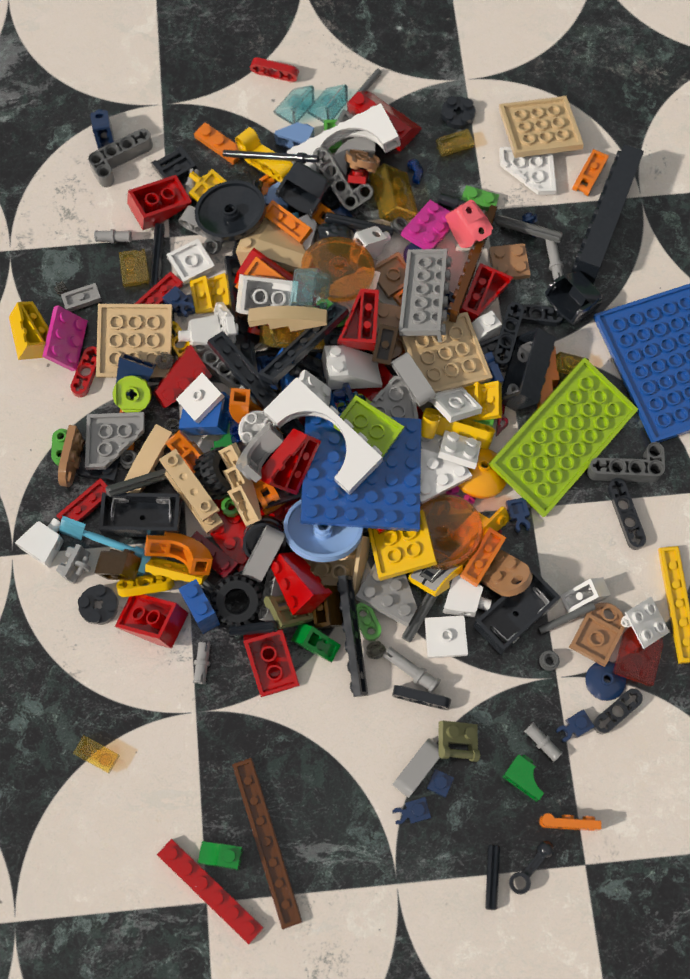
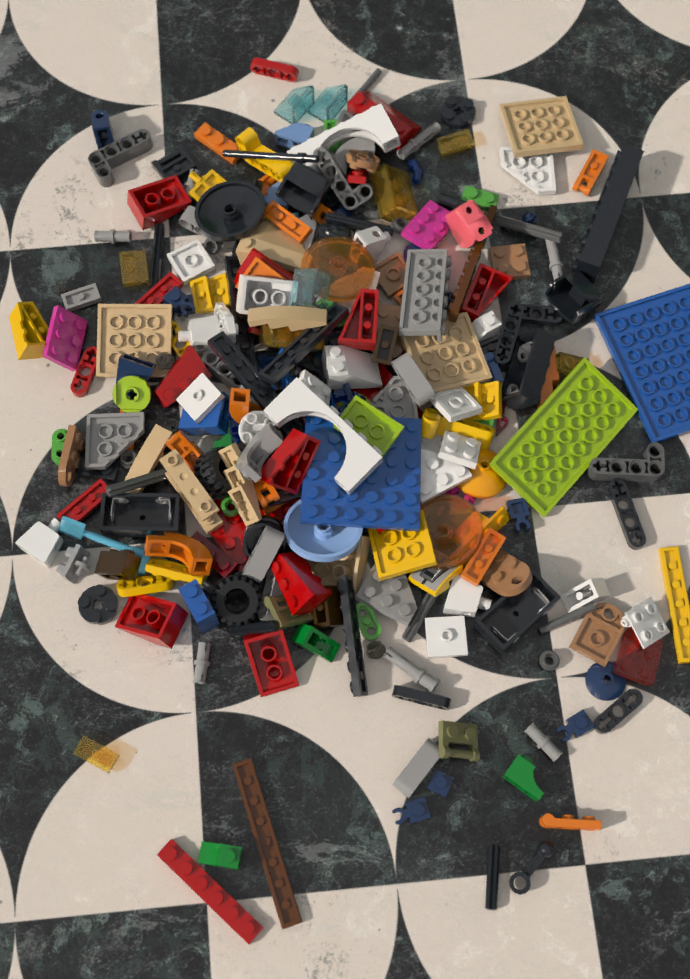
(414, 144): none -> light grey pin

